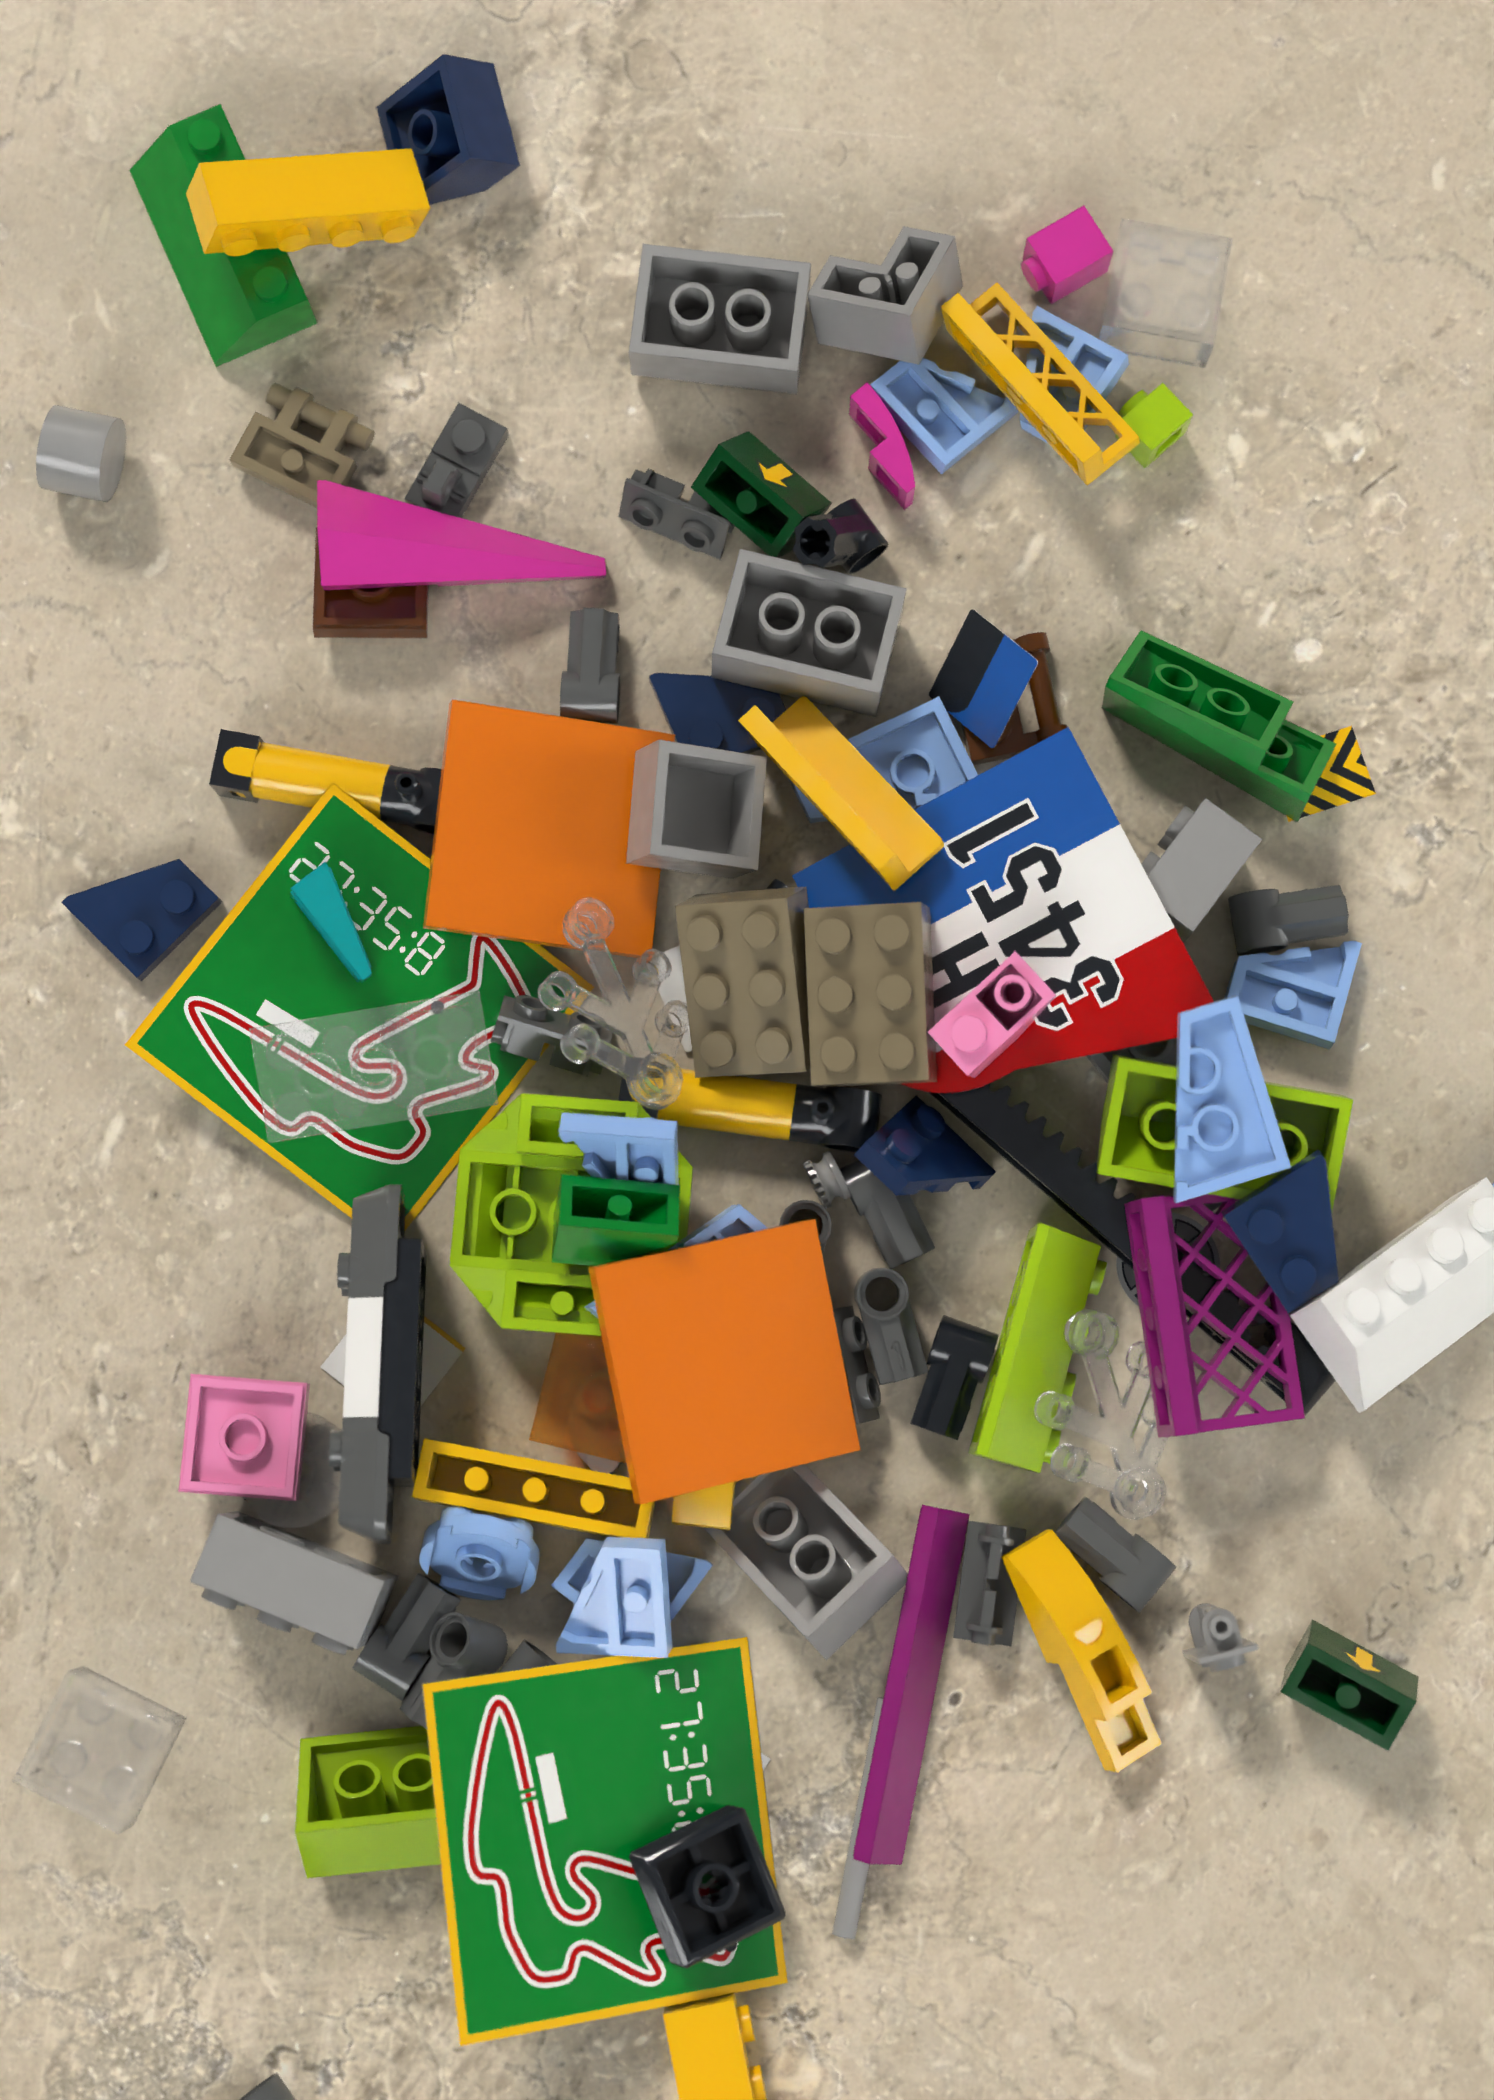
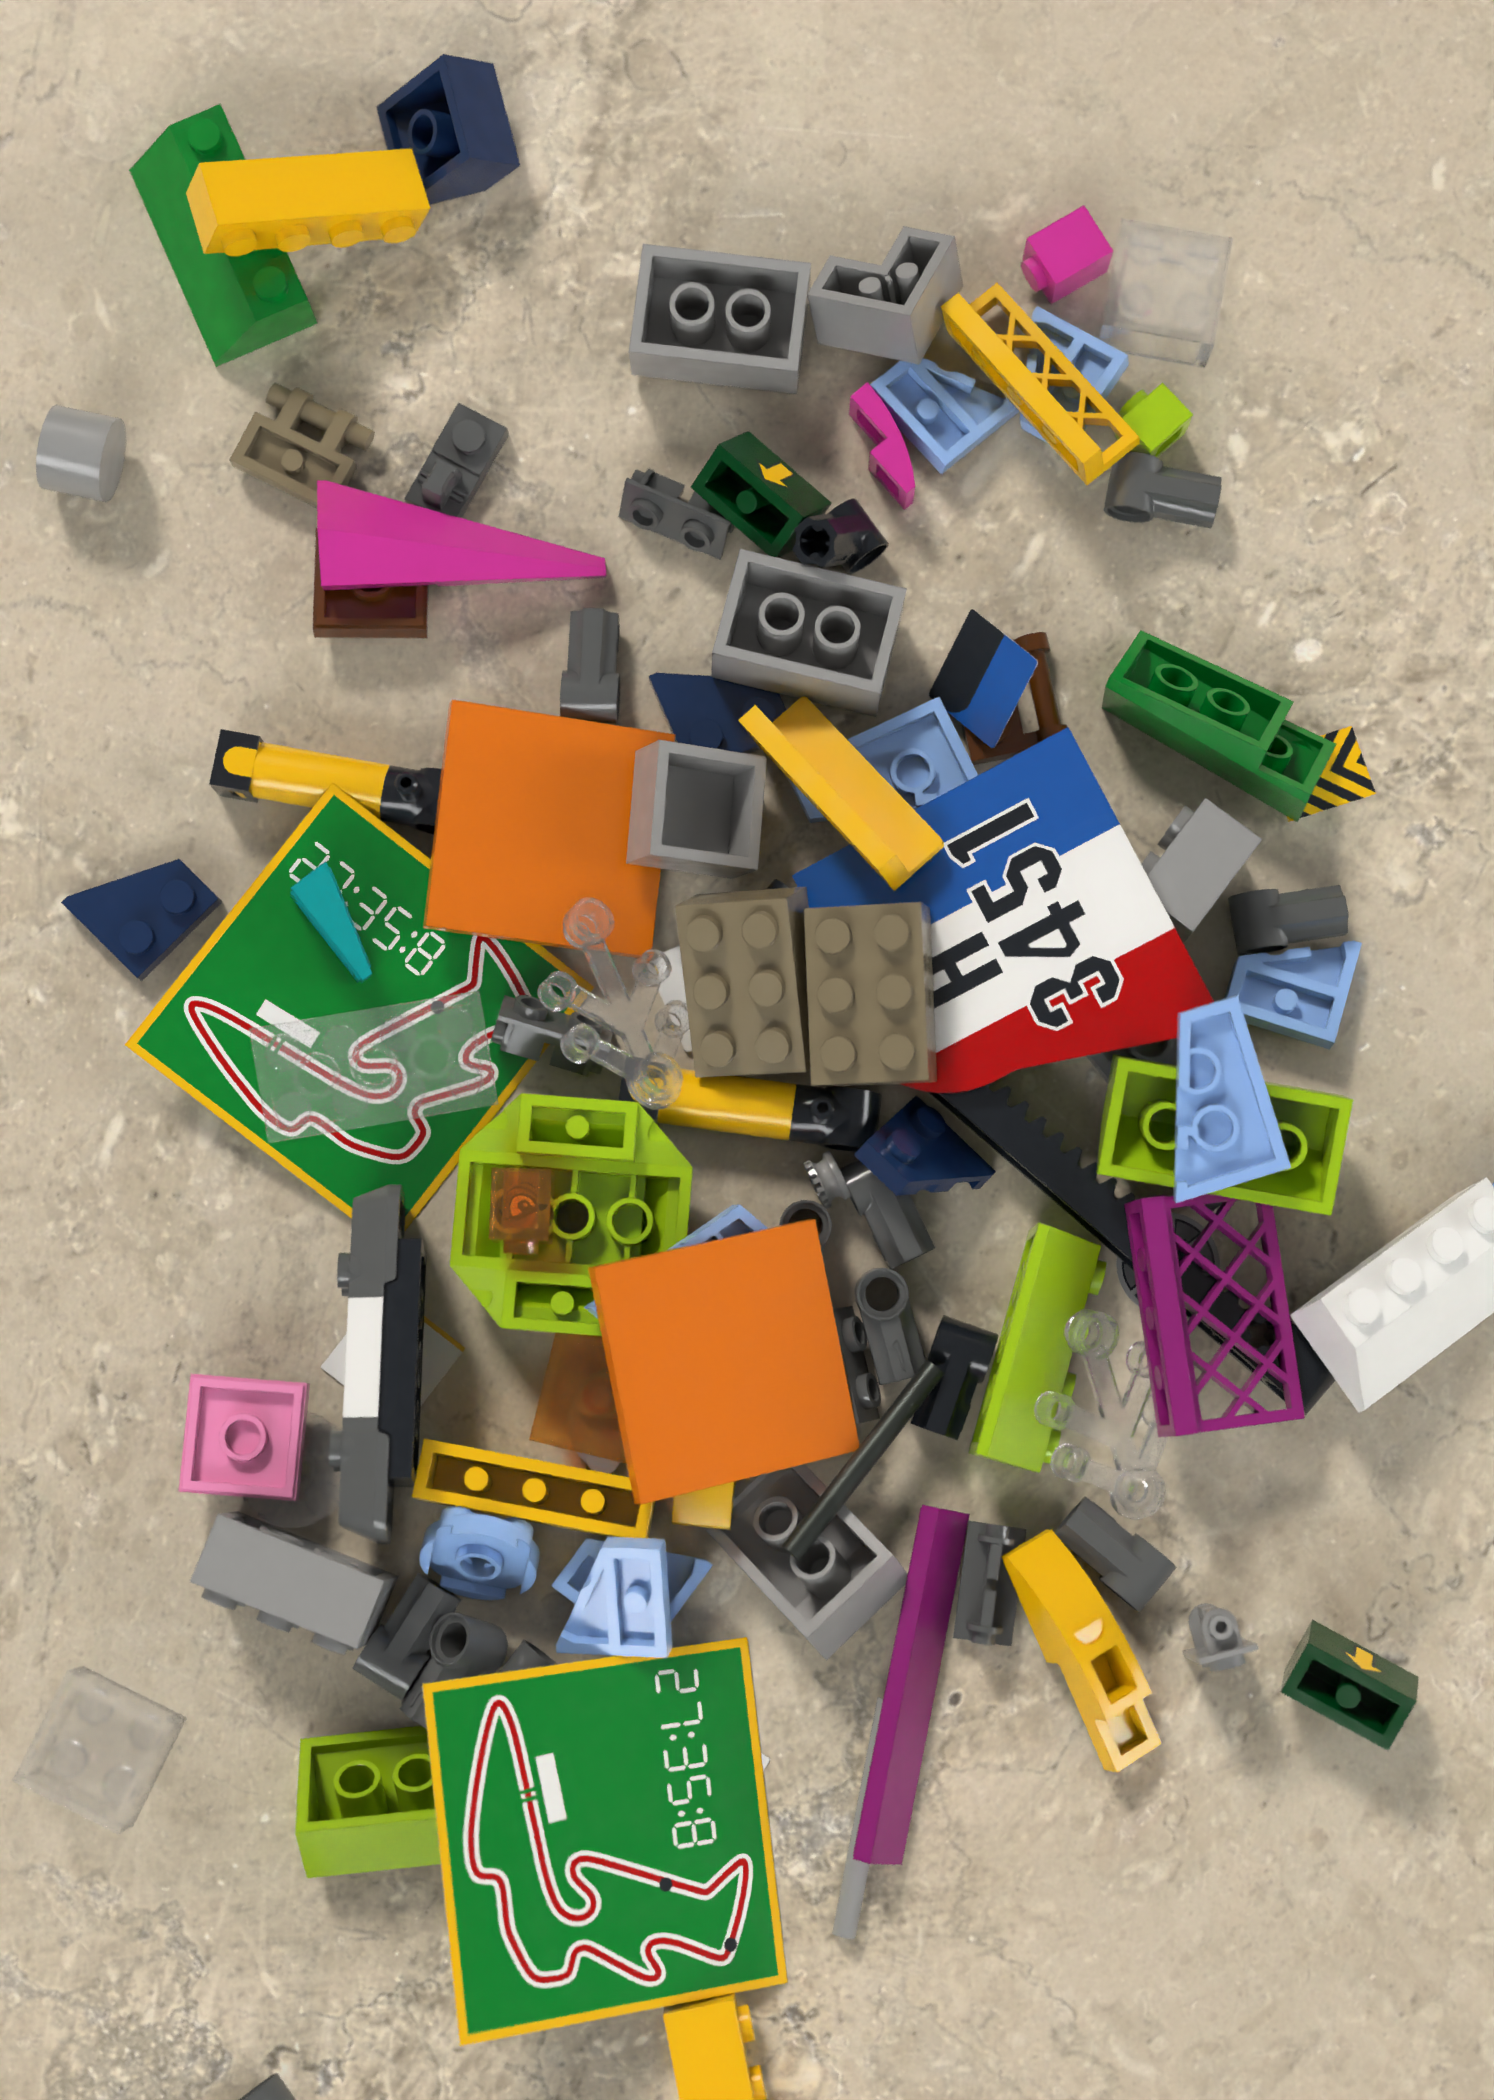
(522, 1209): none -> clear orange brick
(612, 1219): green slope -> none
(624, 1146): light blue wing -> none
(740, 1899): black brick -> none
(863, 1460): none -> pearl dark grey bar
(992, 1015): bright pink slope -> none
(1147, 490): none -> dark grey piece
(1290, 1231): dark blue wing -> none

